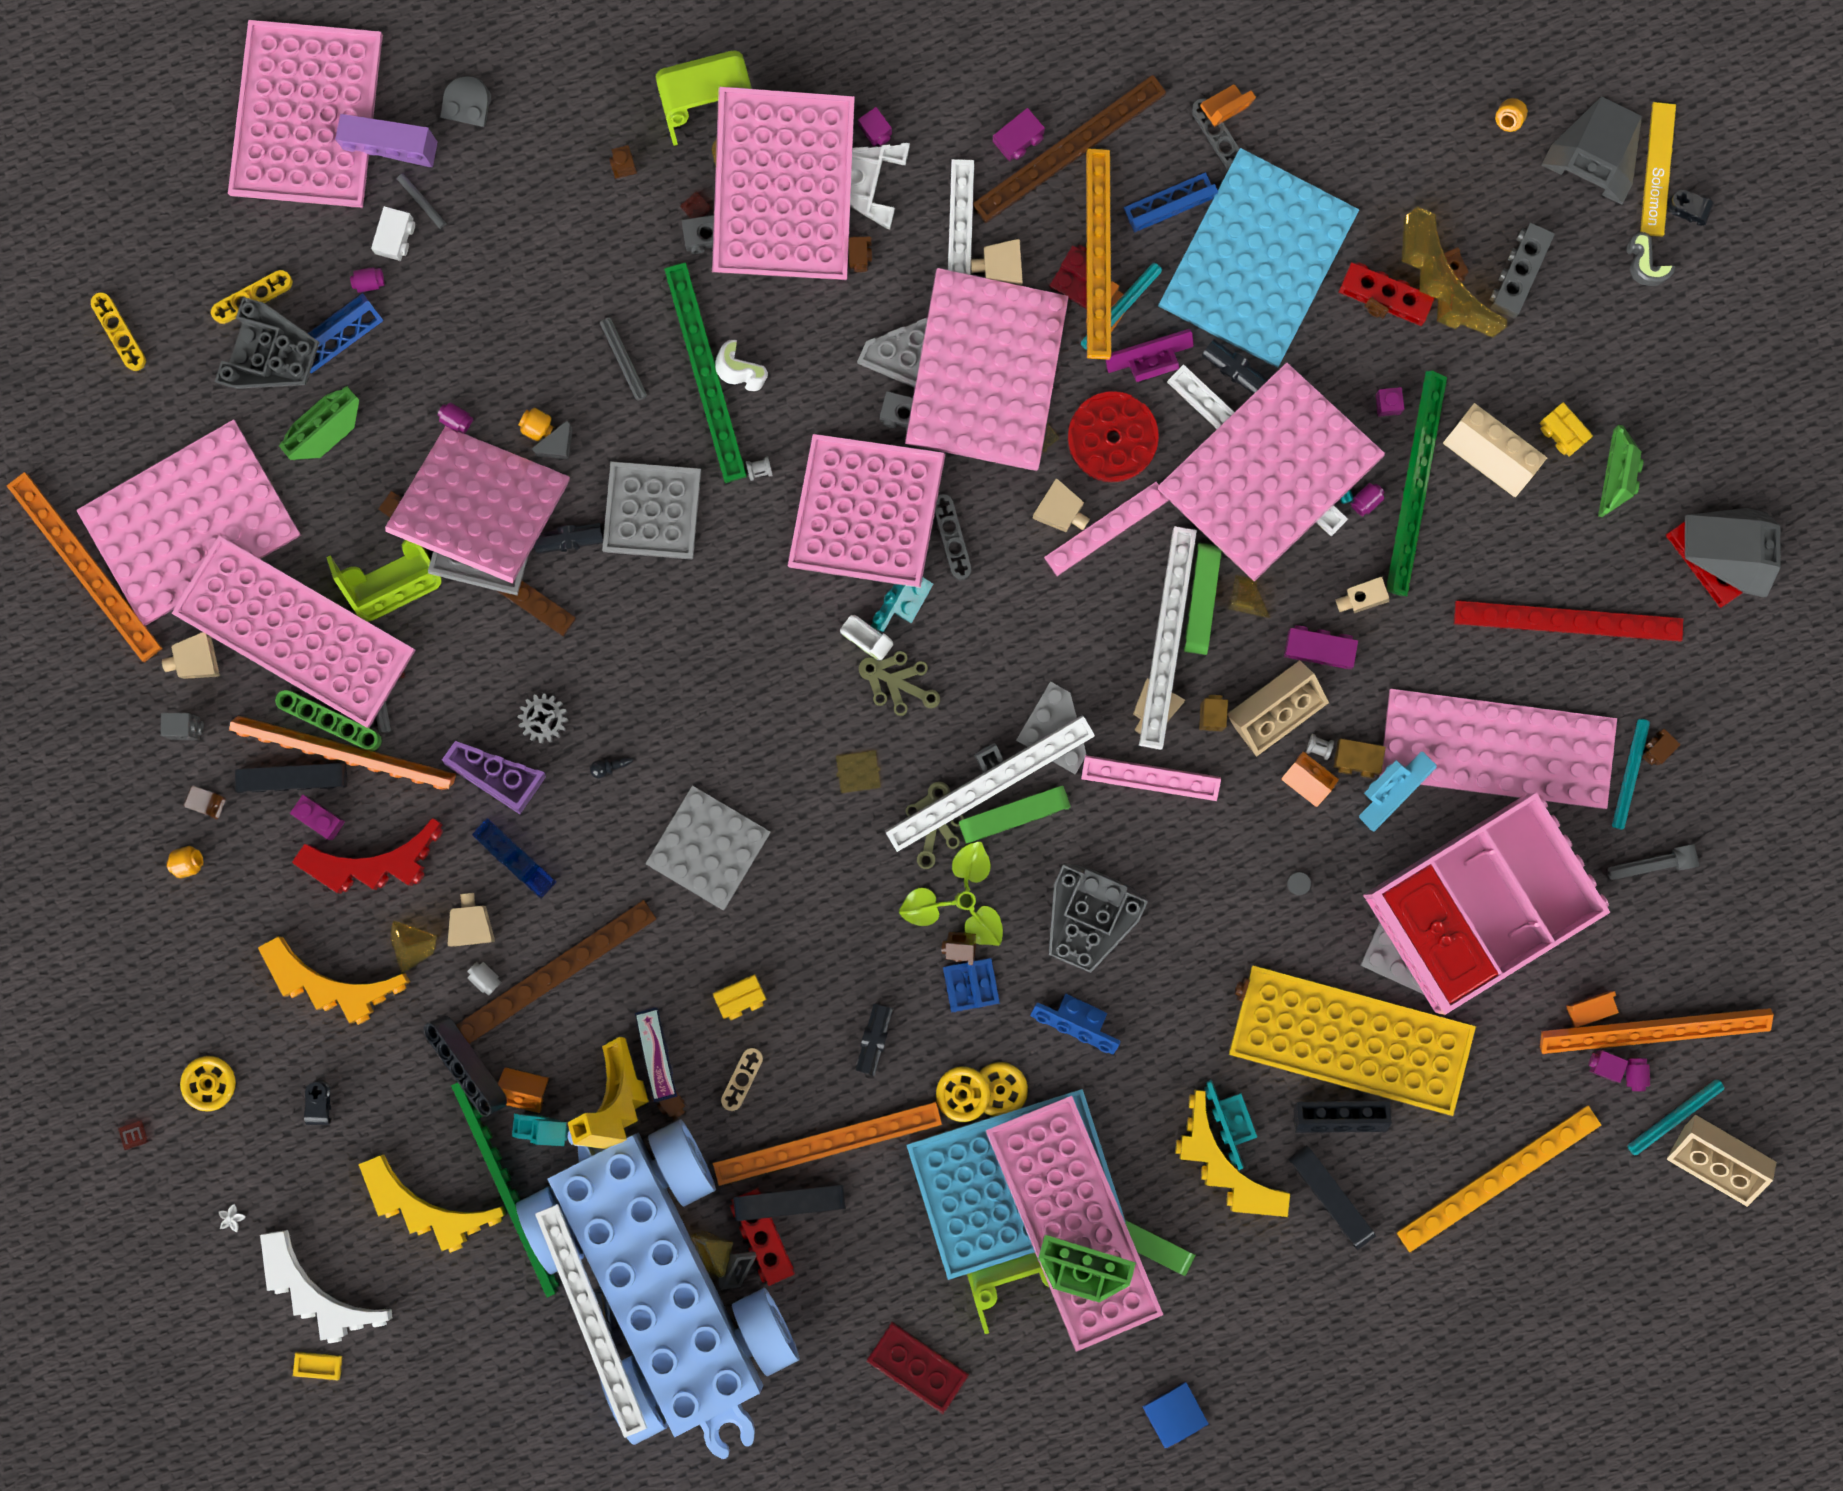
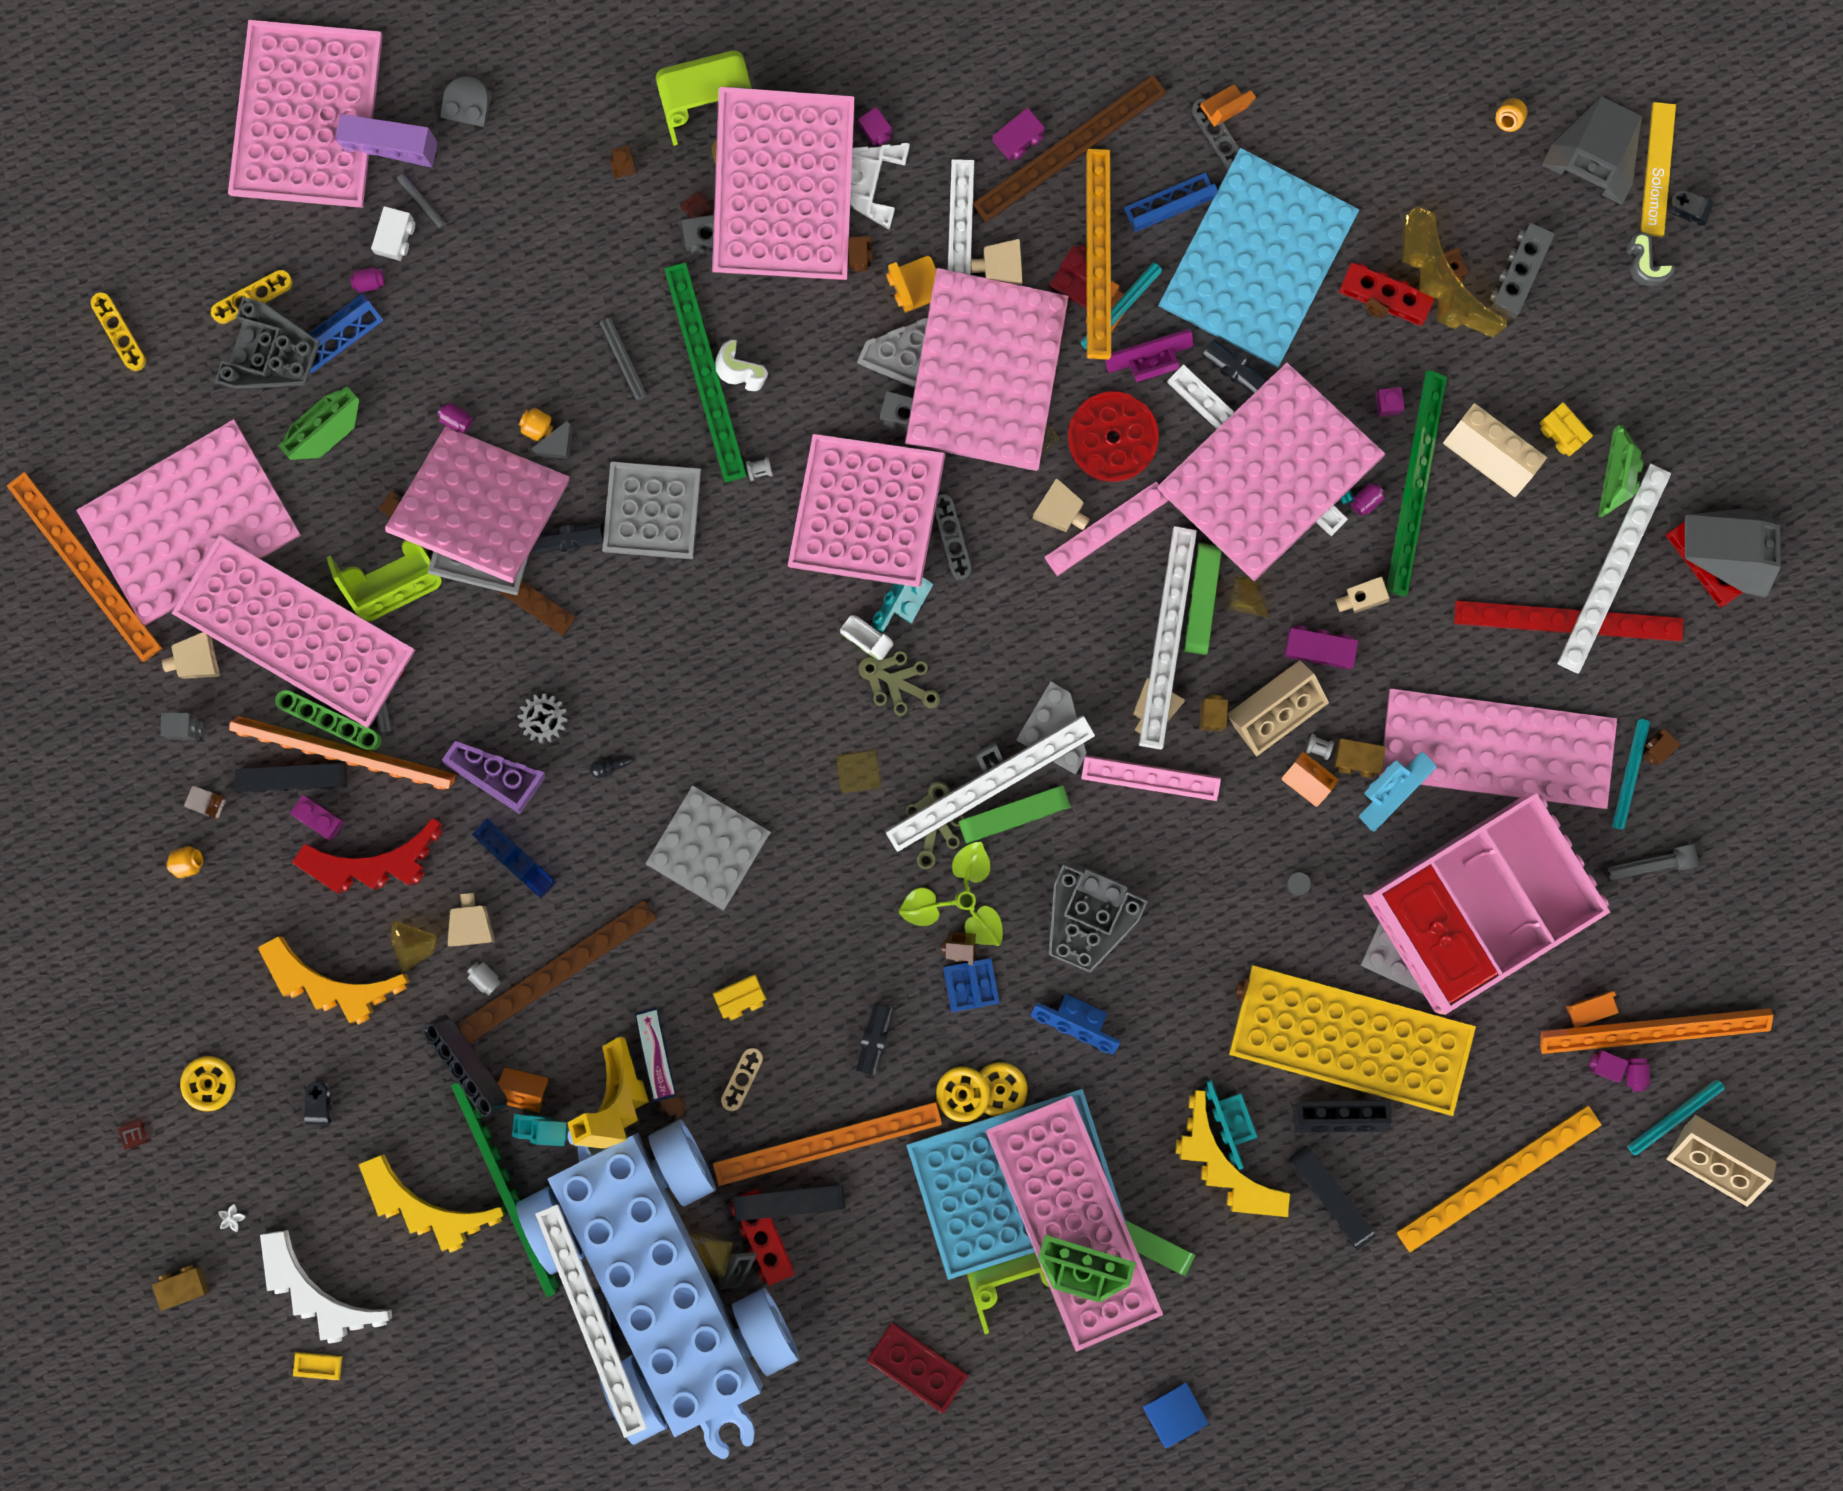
(180, 1288): none -> pearl gold brick
(912, 282): none -> light orange bracket
(1614, 569): none -> white plate

